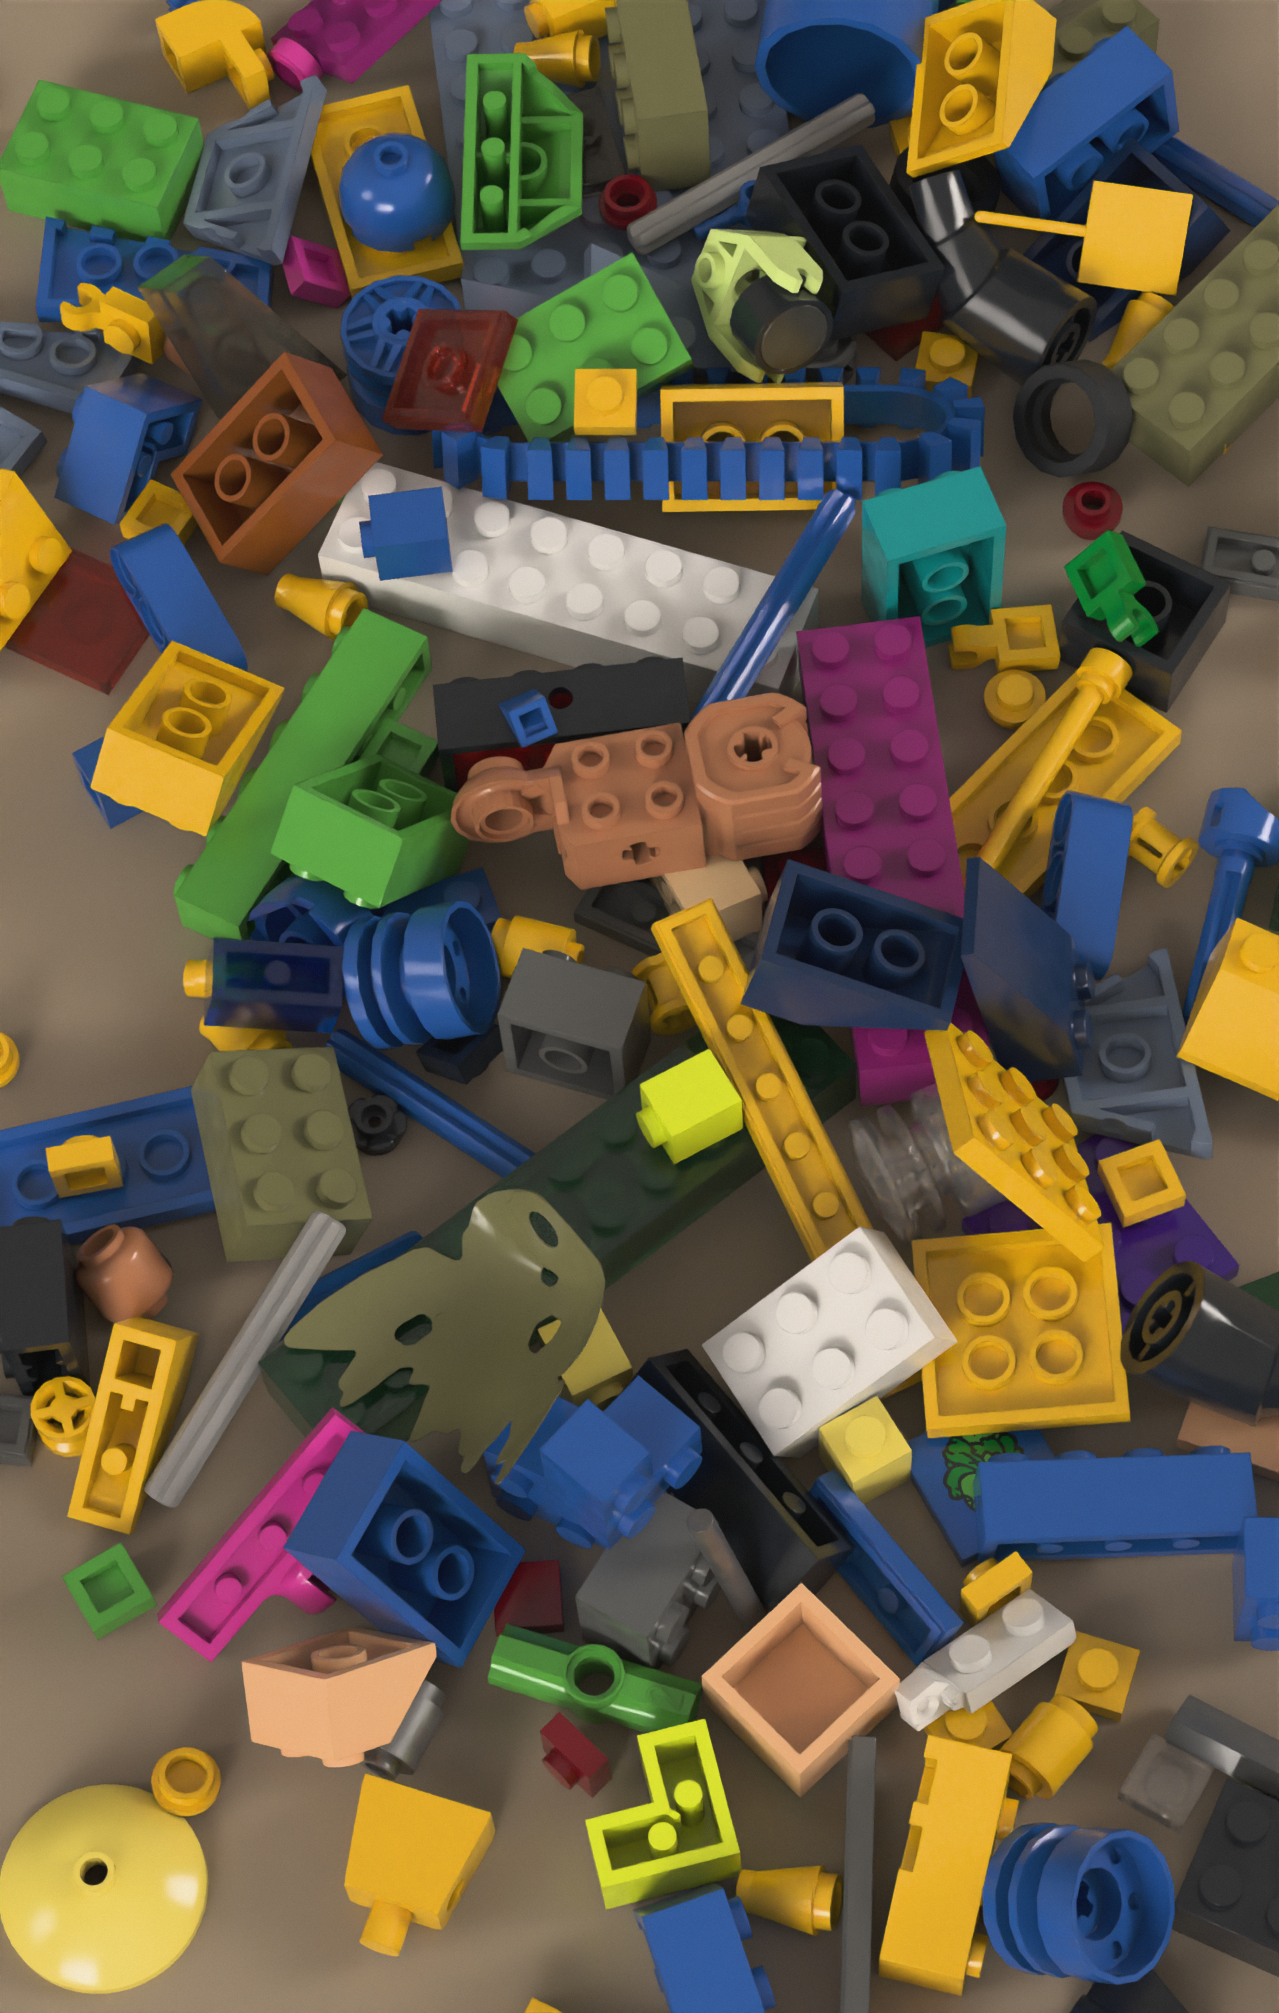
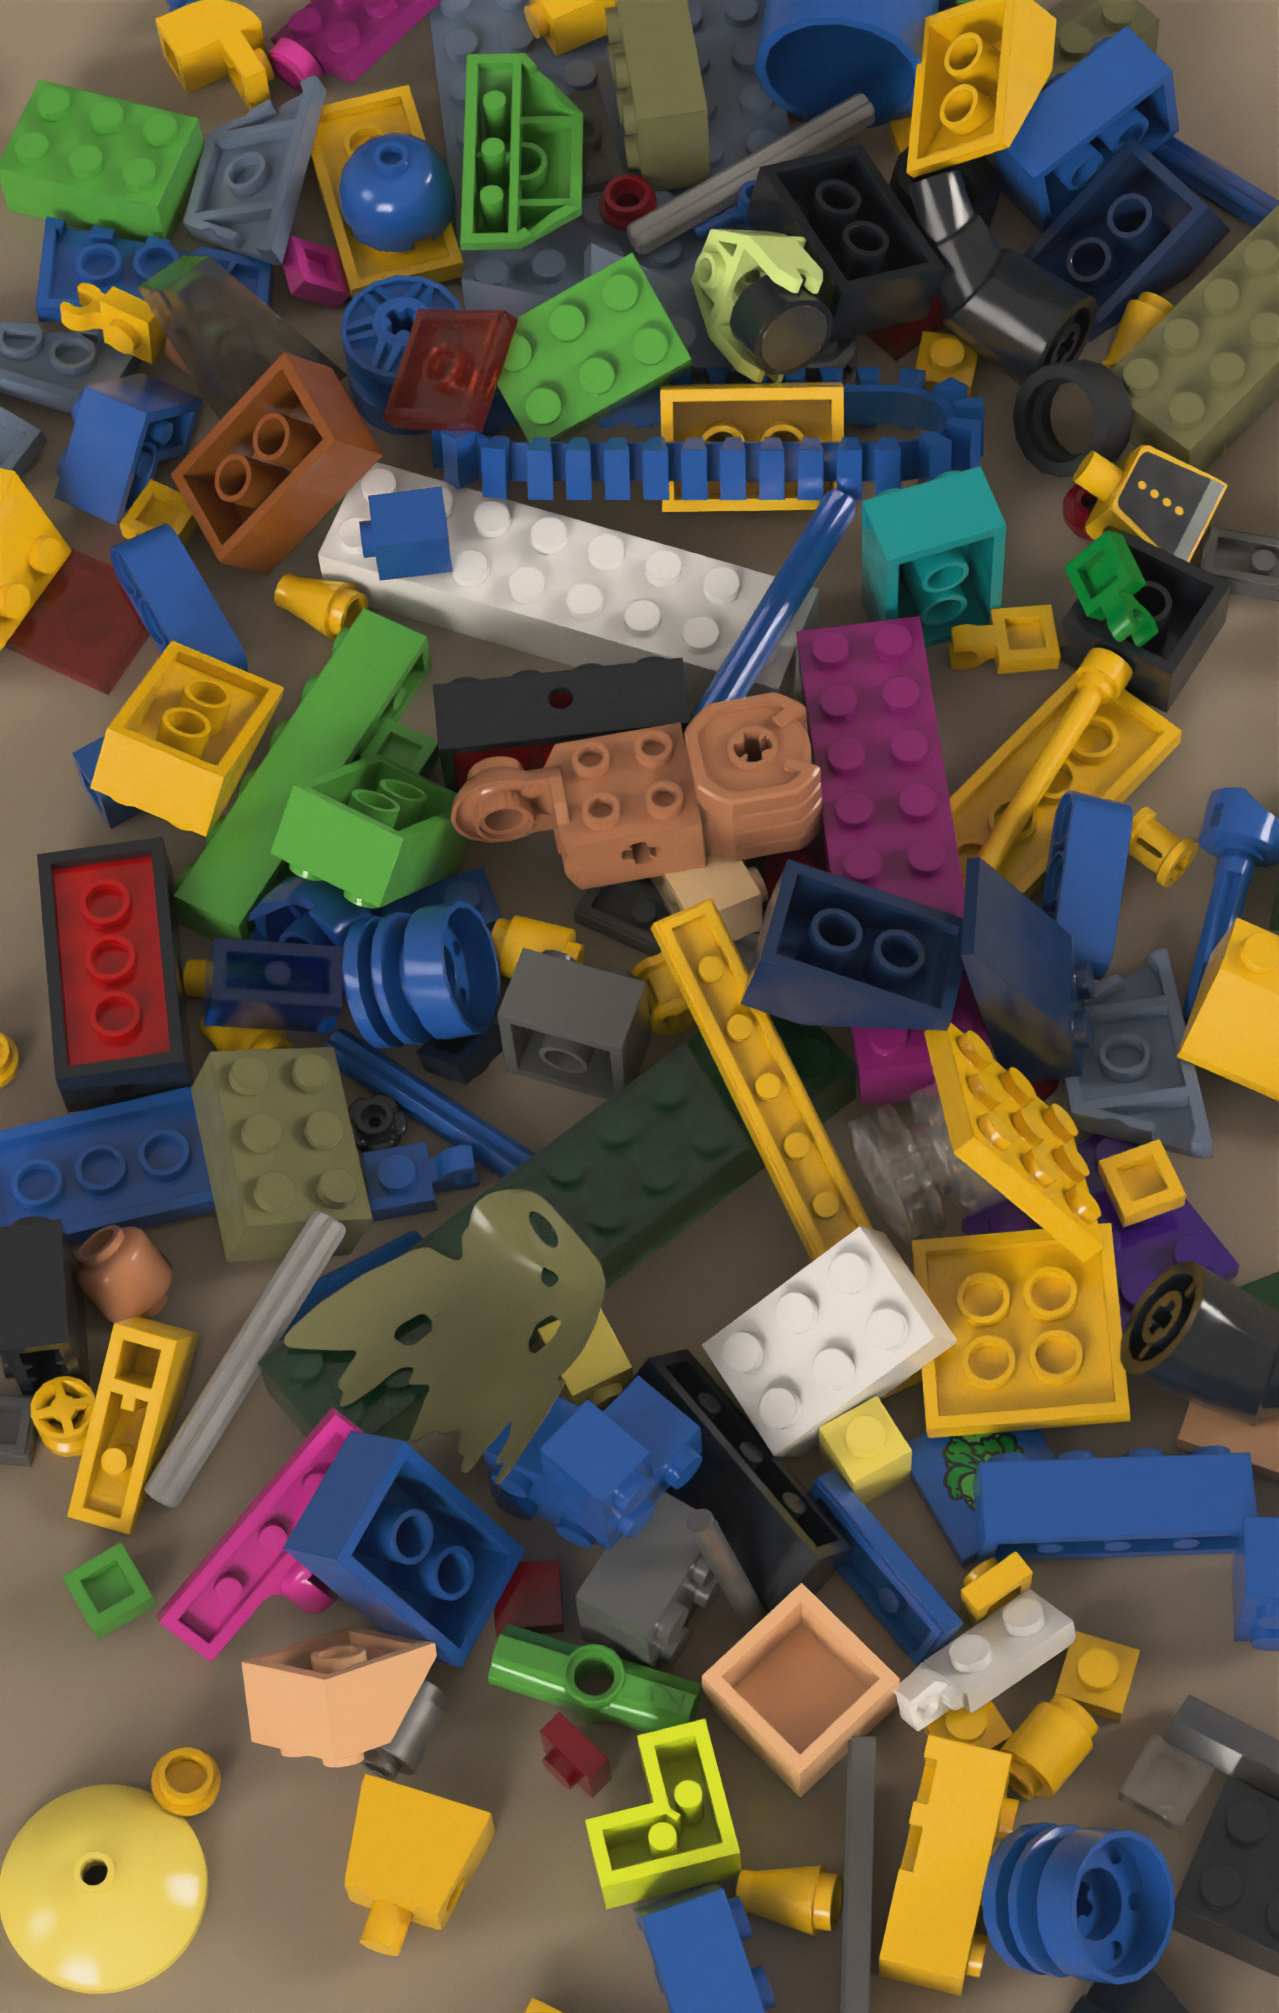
(84, 1165): yellow plate -> none
(114, 973): none -> brick
(406, 1178): none -> blue plate
(529, 717): blue piece -> none
(566, 57): yellow cone -> none
(605, 402): yellow plate -> none
(689, 1107): neon yellow brick -> none
(1013, 697): yellow plate -> none
(1129, 236): yellow piece -> none
(1150, 498): none -> torso

